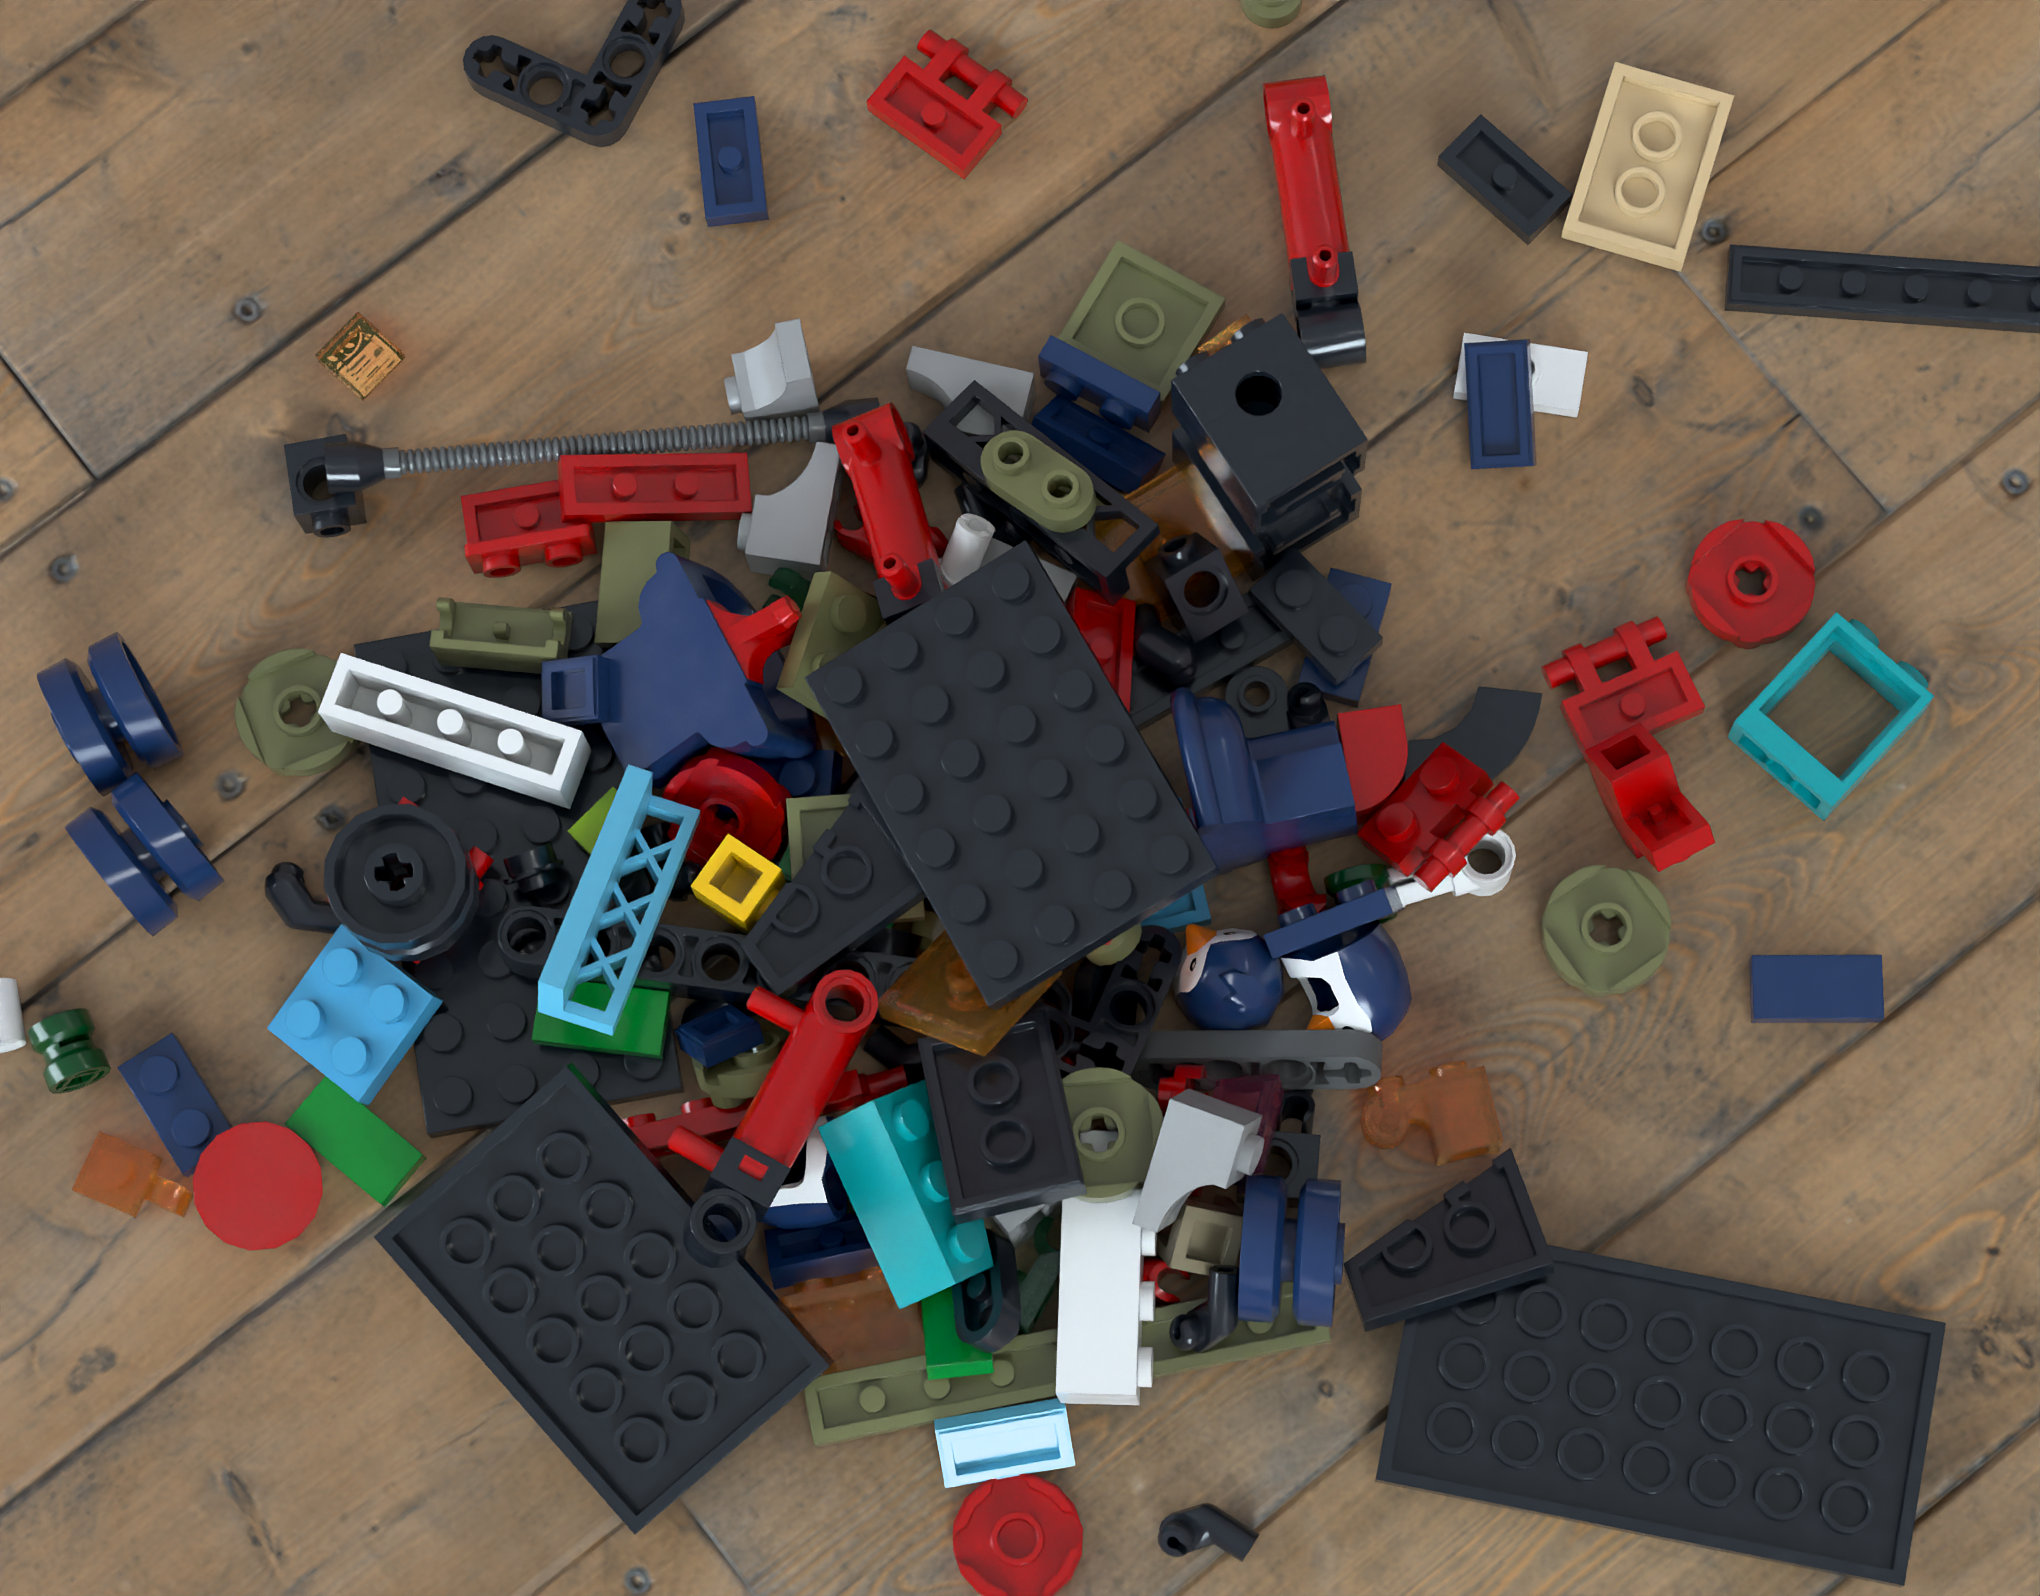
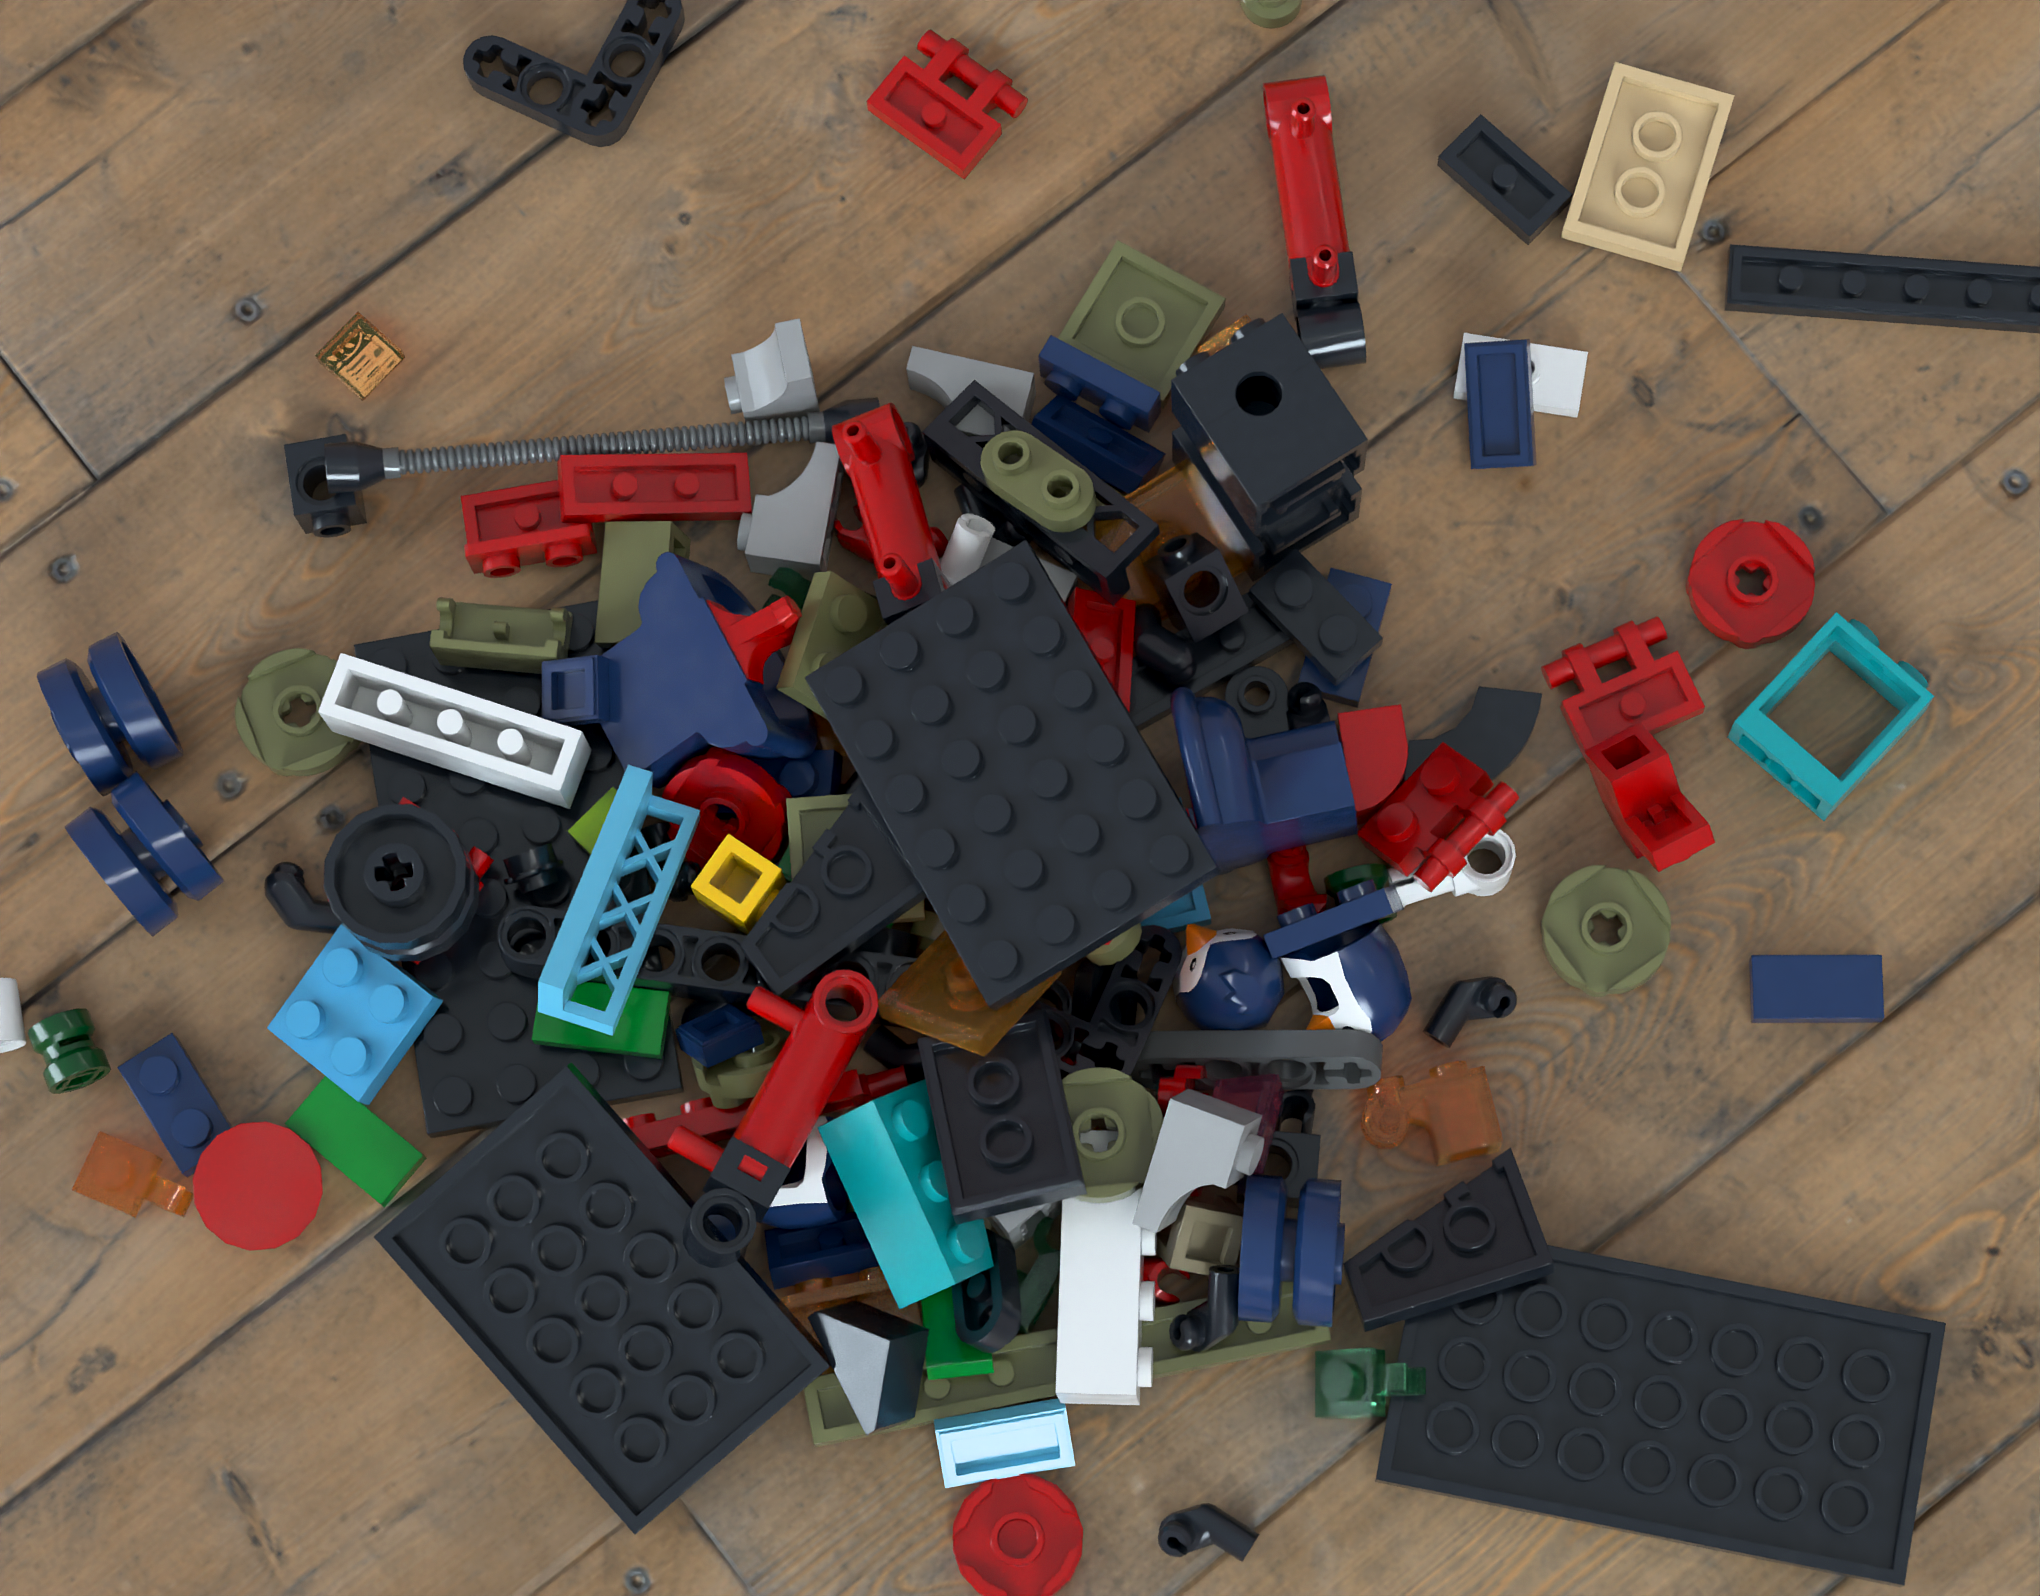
(731, 161): dark blue plate -> none
(875, 1361): none -> black slope
(1358, 1380): none -> clear green plate
(1470, 1001): none -> black arm

